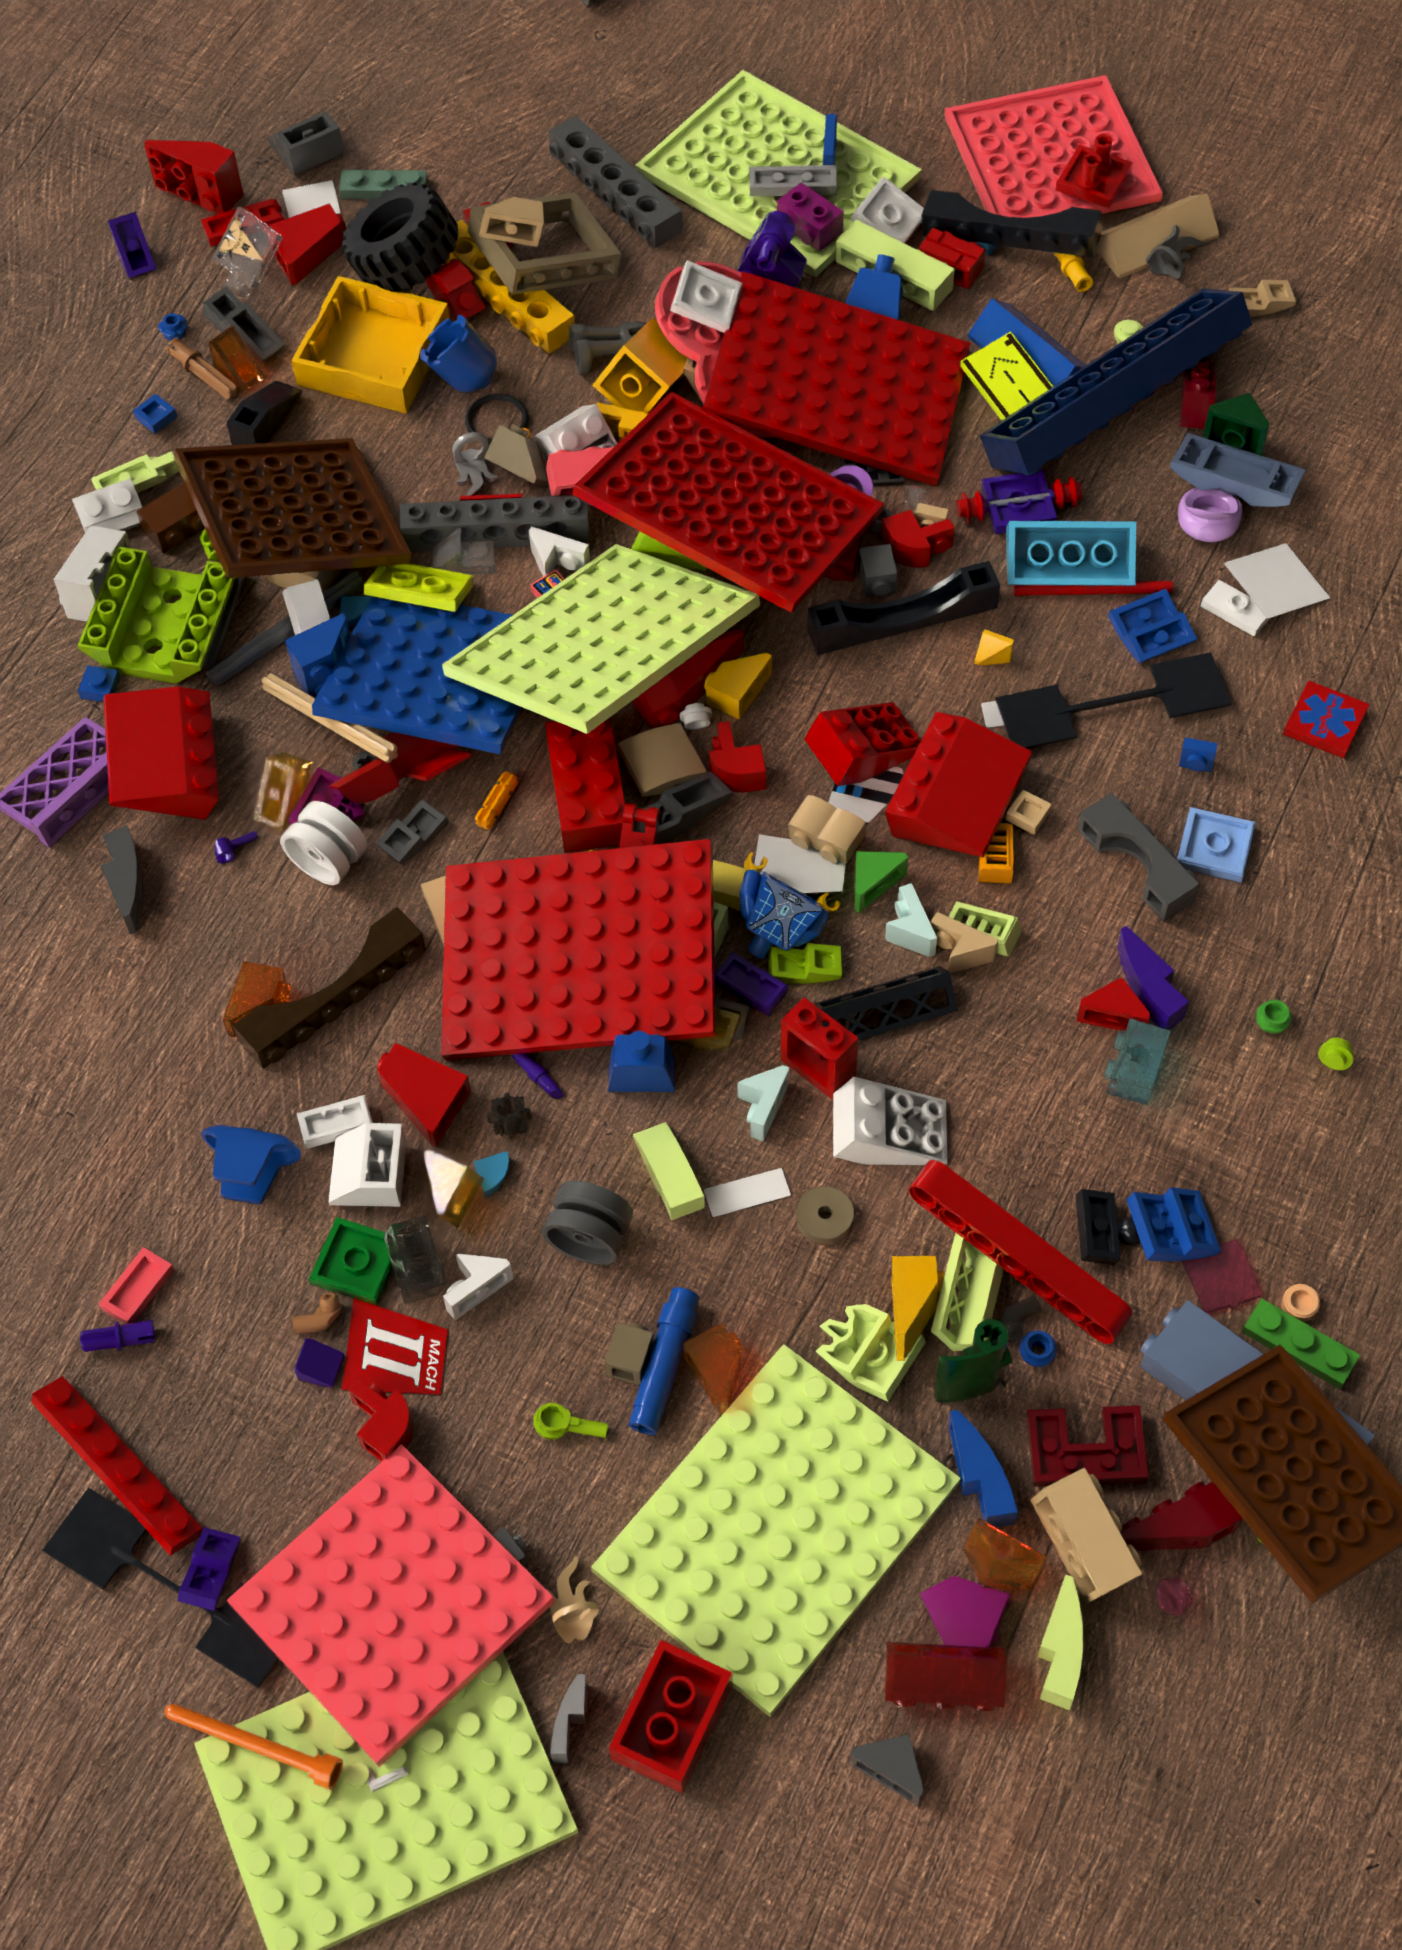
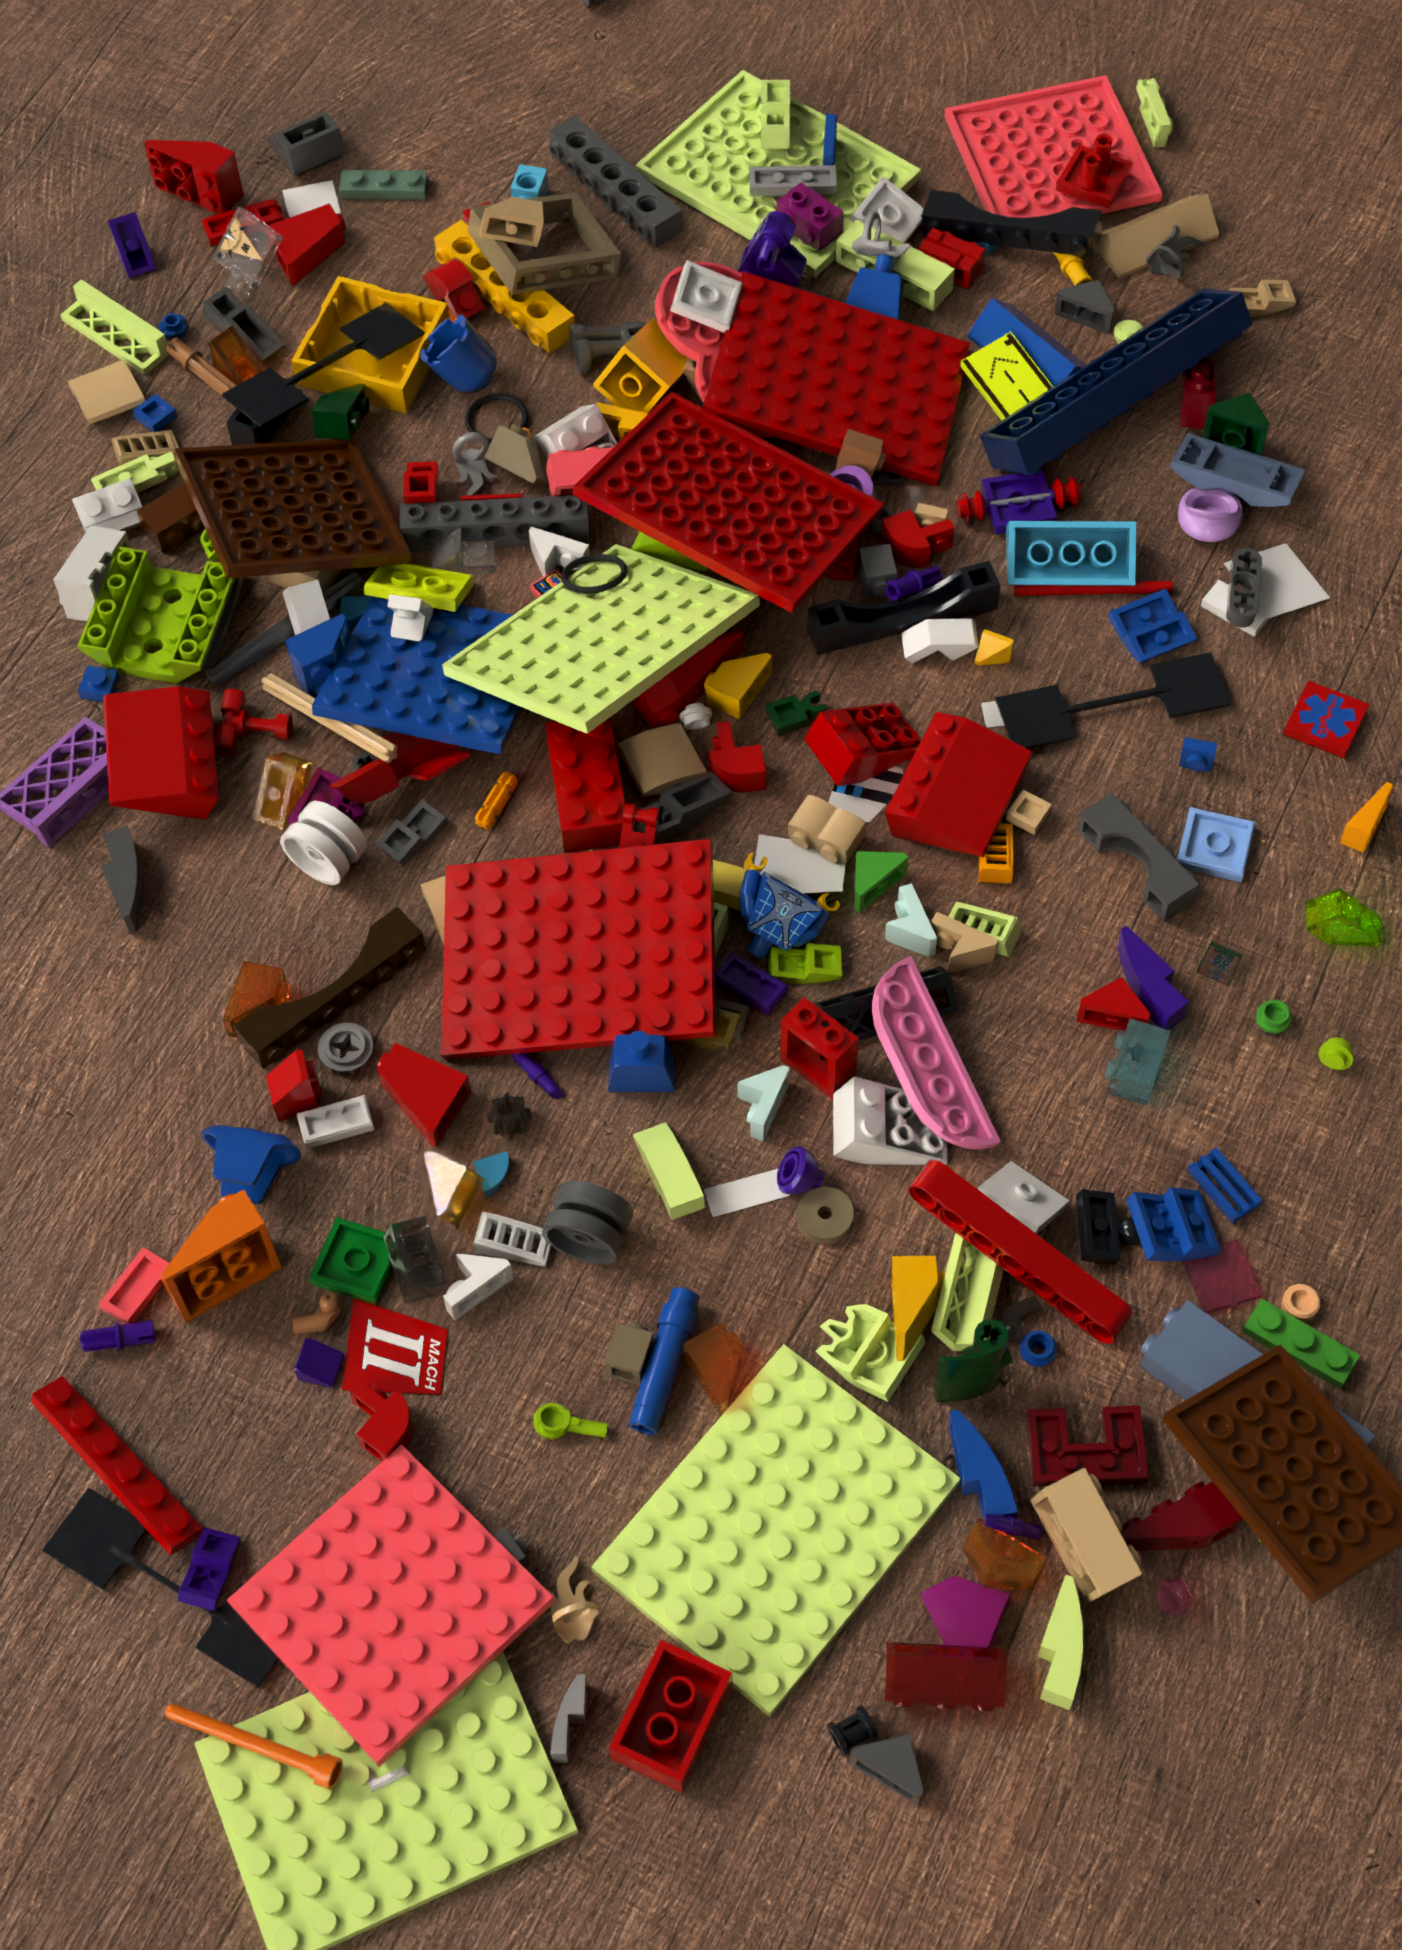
(106, 392): none -> tan slope
(123, 326): none -> yellowish green fence
(128, 446): none -> tan slope
(220, 1257): none -> orange slope
(224, 847): dark purple hand -> none
(237, 723): none -> red bar
(272, 396): none -> black hinge
(294, 1086): none -> red slope
(338, 1037): none -> light grey gear
(340, 412): none -> dark green slope
(369, 1166): white slope -> none
(400, 237): black tyre -> none
(409, 617): none -> white slope
(421, 482): none -> red brick
(510, 1252): none -> white slope
(530, 182): none -> medium azure brick
(595, 589): none -> black tyre
(775, 114): none -> yellowish green slope
(791, 714): none -> dark green plate
(799, 1172): none -> dark purple brick
(852, 1730): none -> black bush
(861, 451): none -> medium nougat brick
(866, 246): none -> light grey piece
(913, 583): none -> dark purple axle
(928, 1060): none -> bright pink plate
(948, 636): none -> white slope
(1013, 1526): none -> dark purple piece
(1024, 1196): none -> white plate
(1086, 305): none -> dark grey slope
(1154, 112): none -> yellowish green hinge
(1219, 963): none -> tile
(1233, 1176): none -> blue tile
(1237, 596): none -> dark grey beam
(1342, 920): none -> clear neon green slope
(1364, 823): none -> light orange slope

